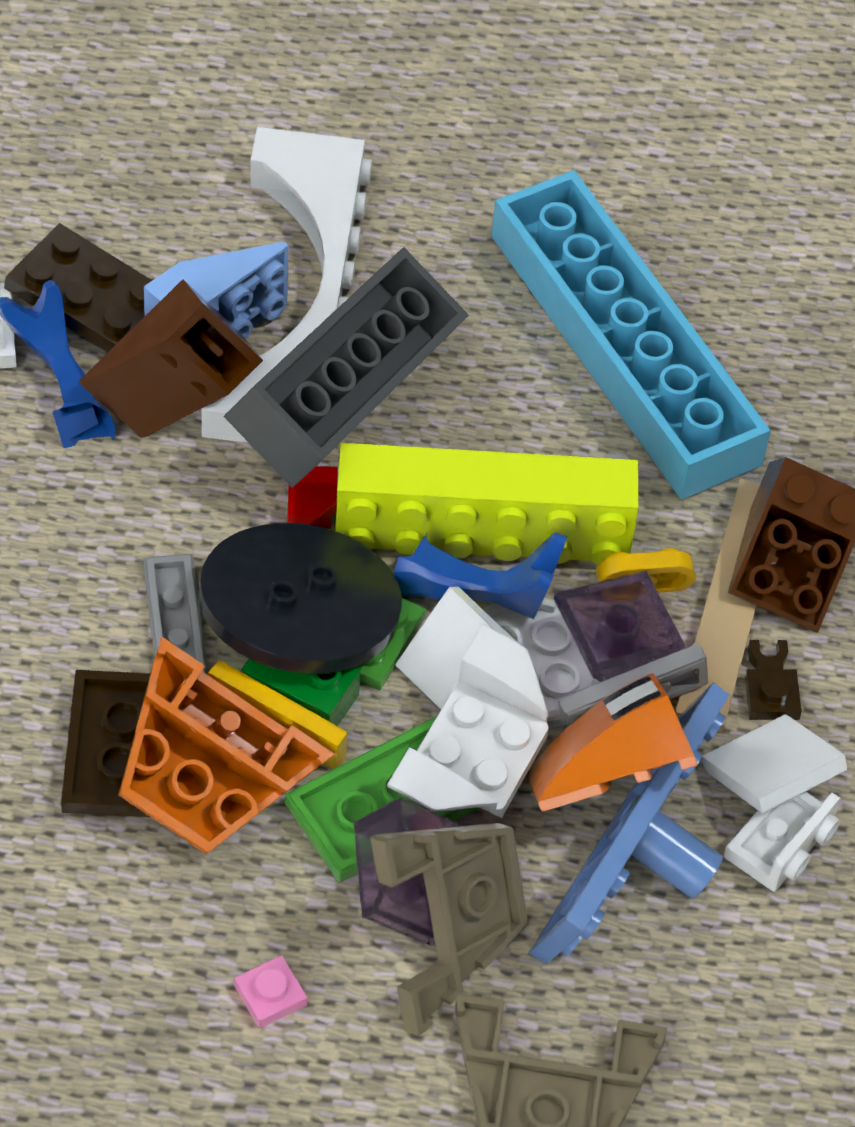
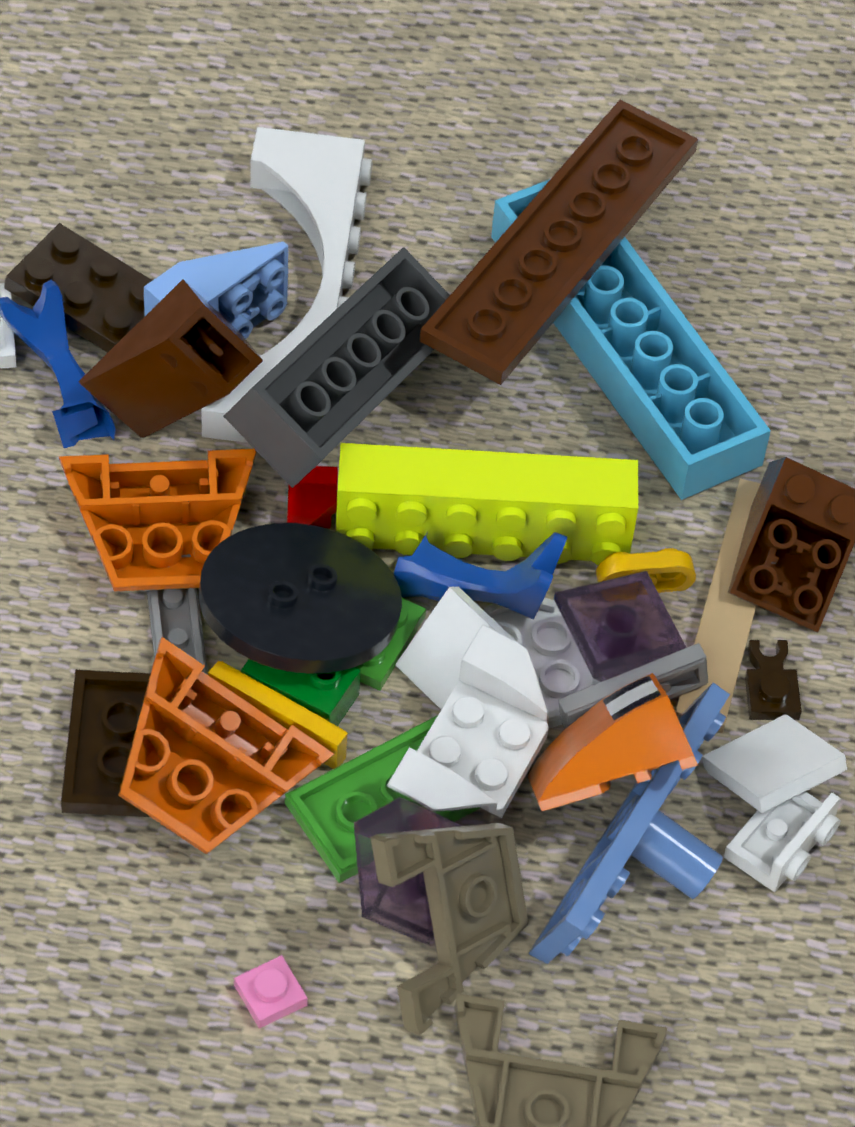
(158, 512): none -> orange wedge
(558, 242): none -> reddish brown plate

